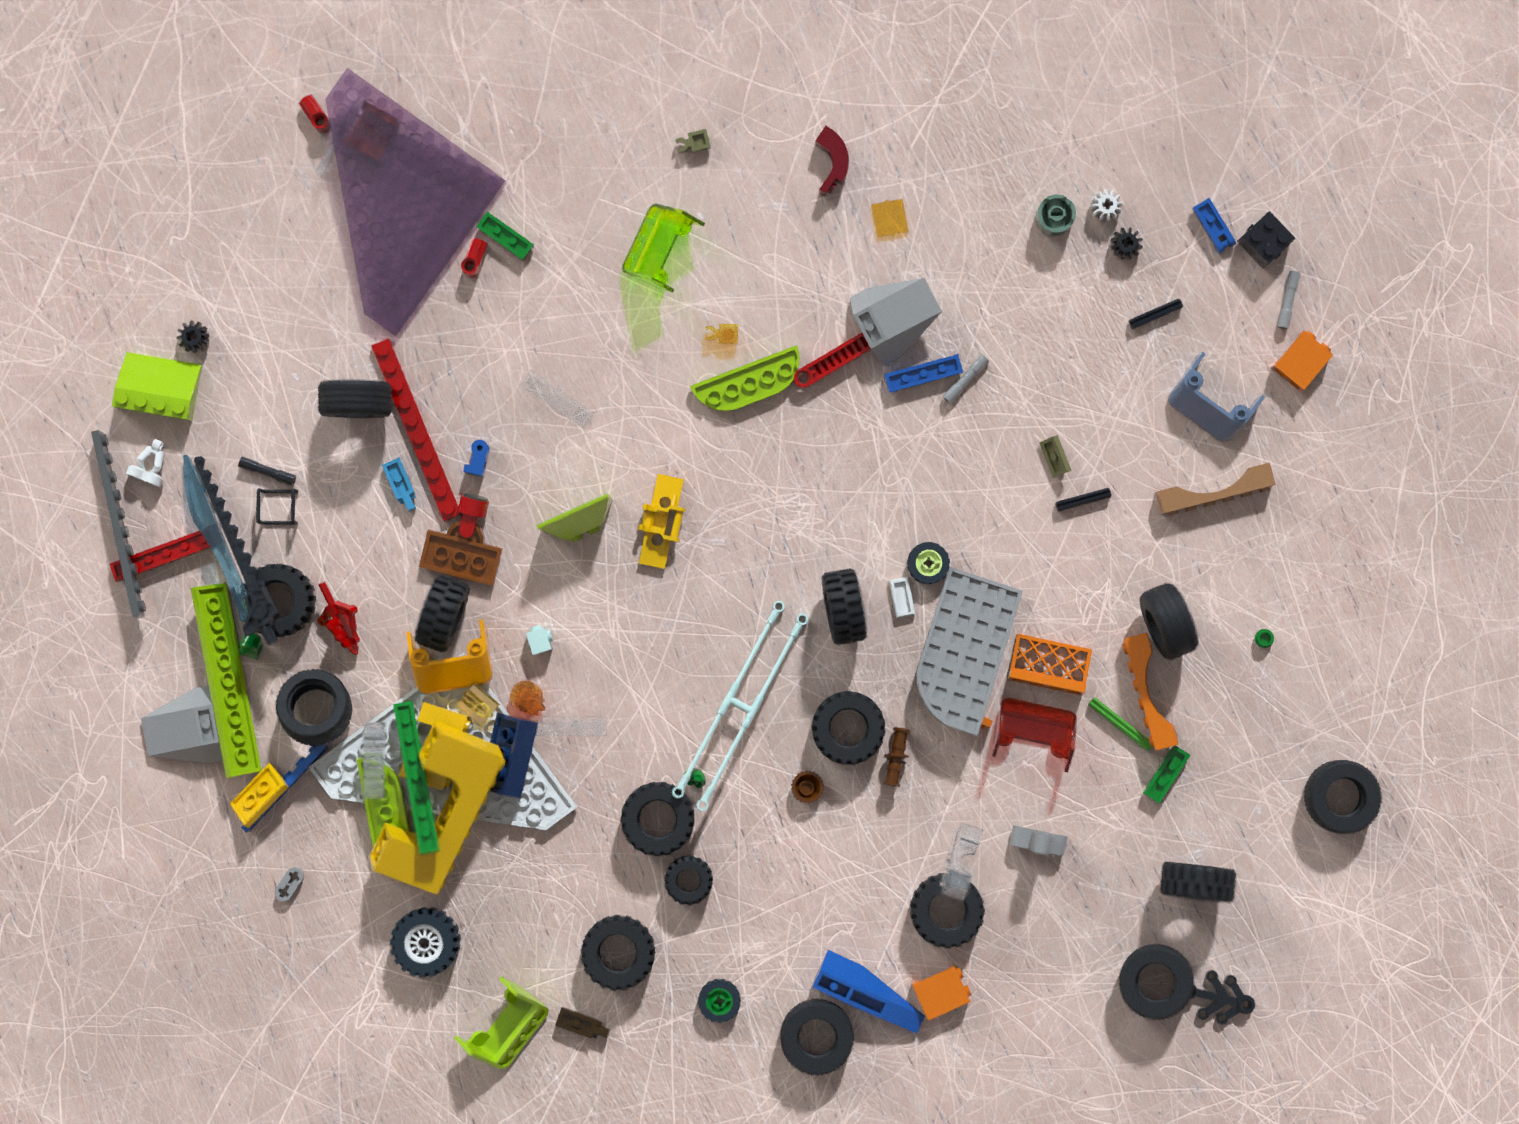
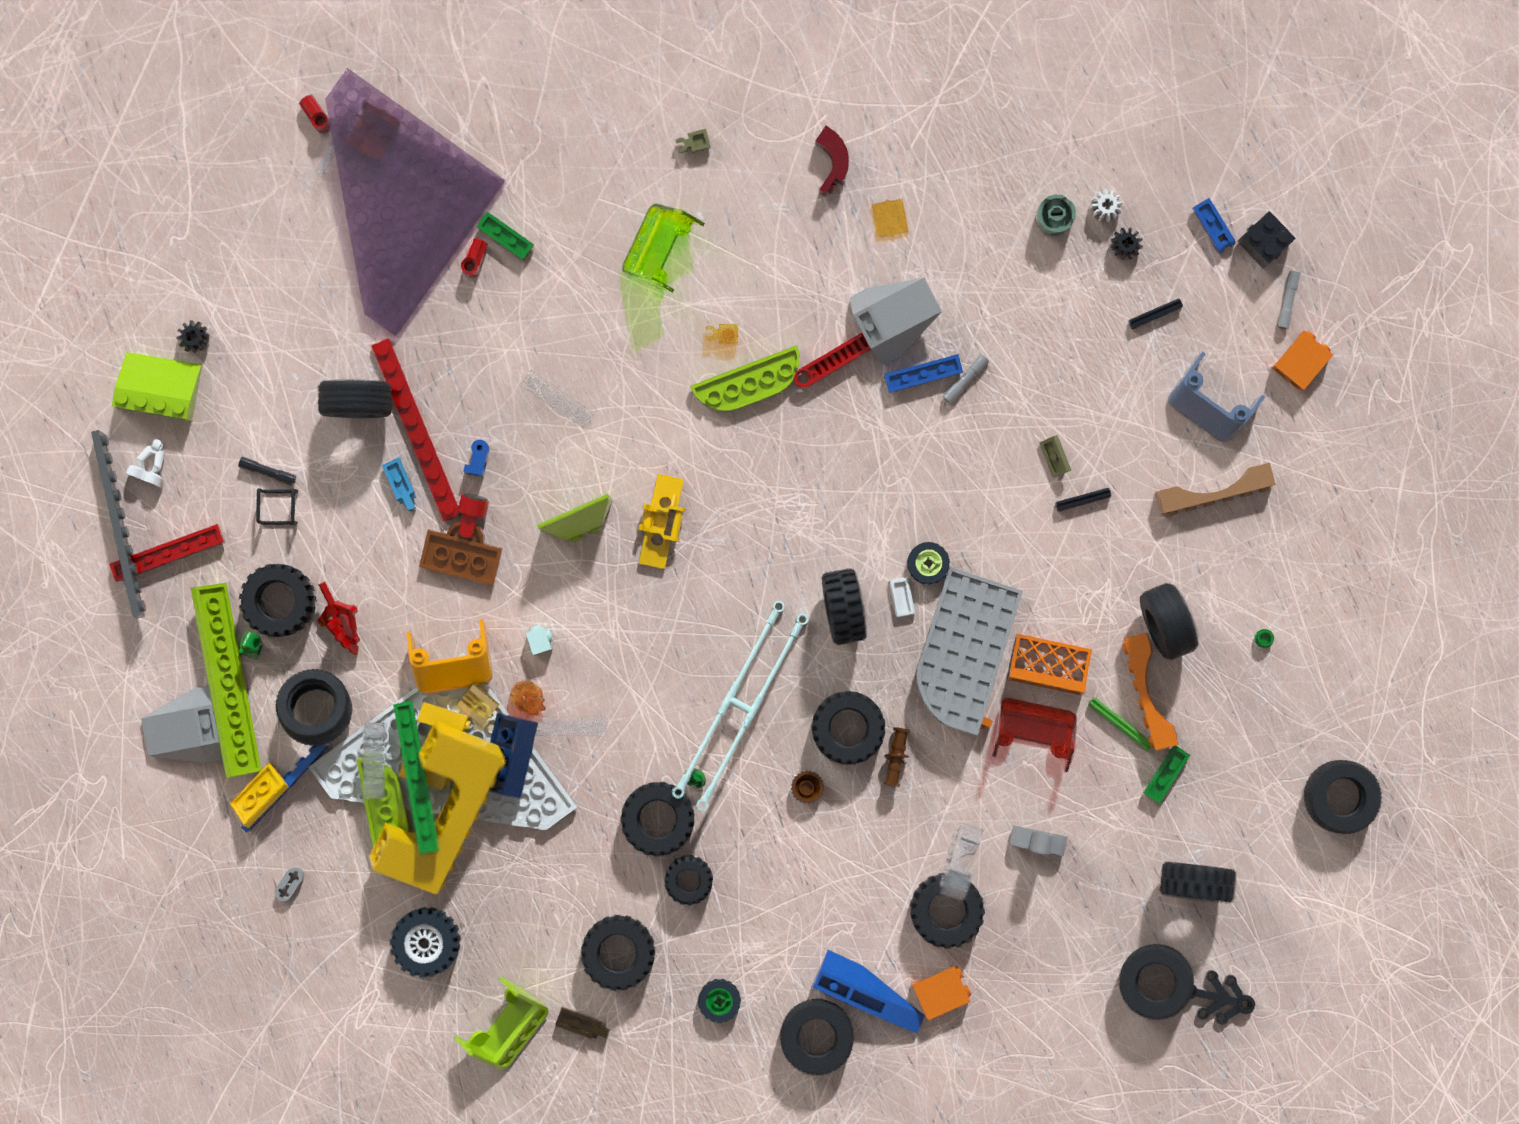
(260, 608): piece -> none
(442, 613): black tyre -> none

